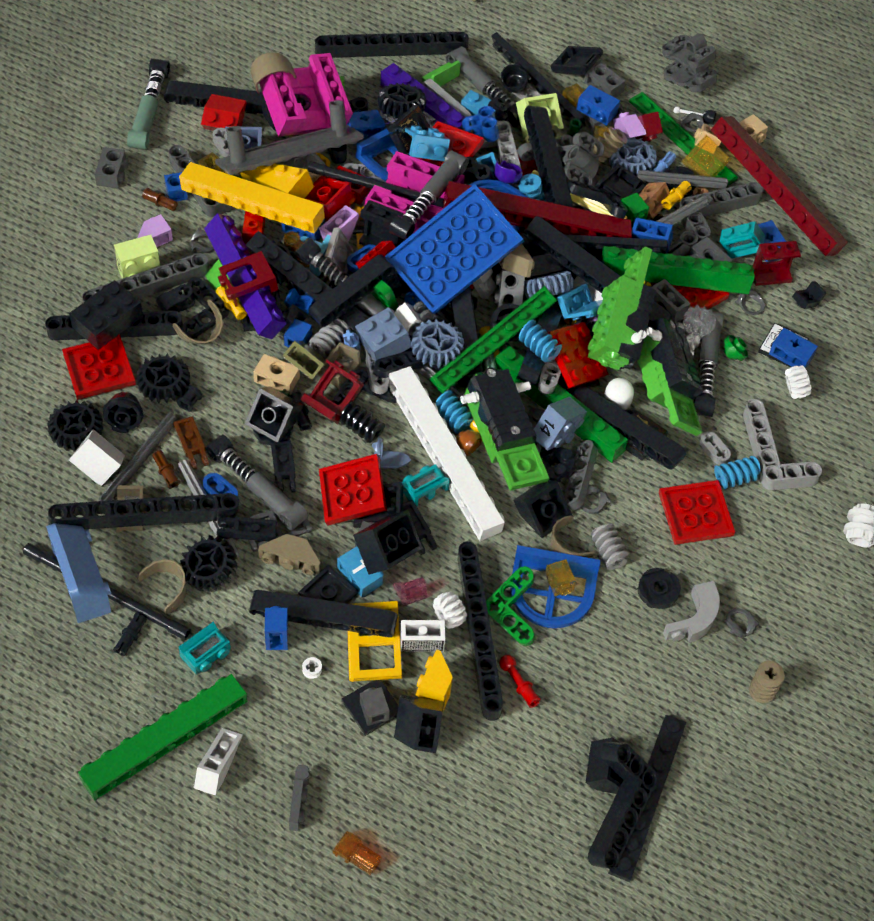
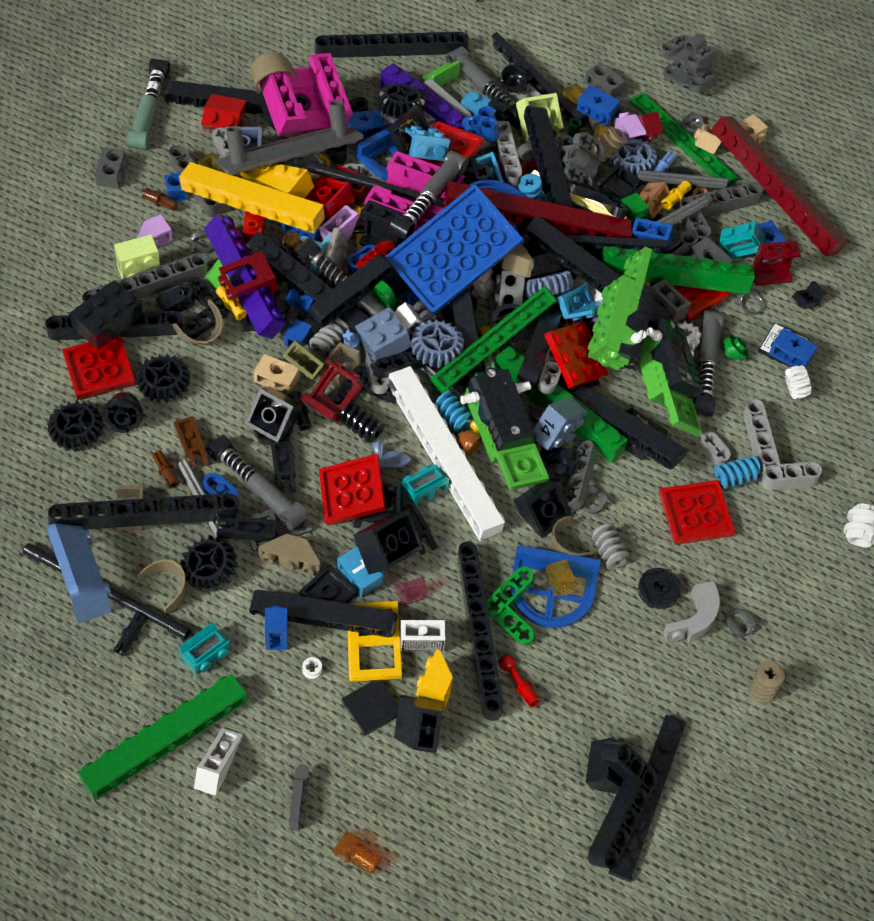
(97, 458): white slope -> none
(139, 457): dark grey axle -> none
(189, 398): black bush -> none
(374, 706): flat silver brick -> none
(450, 608): white gear -> none
(507, 172): dark purple hair -> none
(539, 342): dark azure piece -> none
(581, 60): black container -> none
(620, 392): white helmet -> none
(699, 321): clear gear -> none
(706, 158): clear yellow plate -> none
(708, 116): black hinge -> none

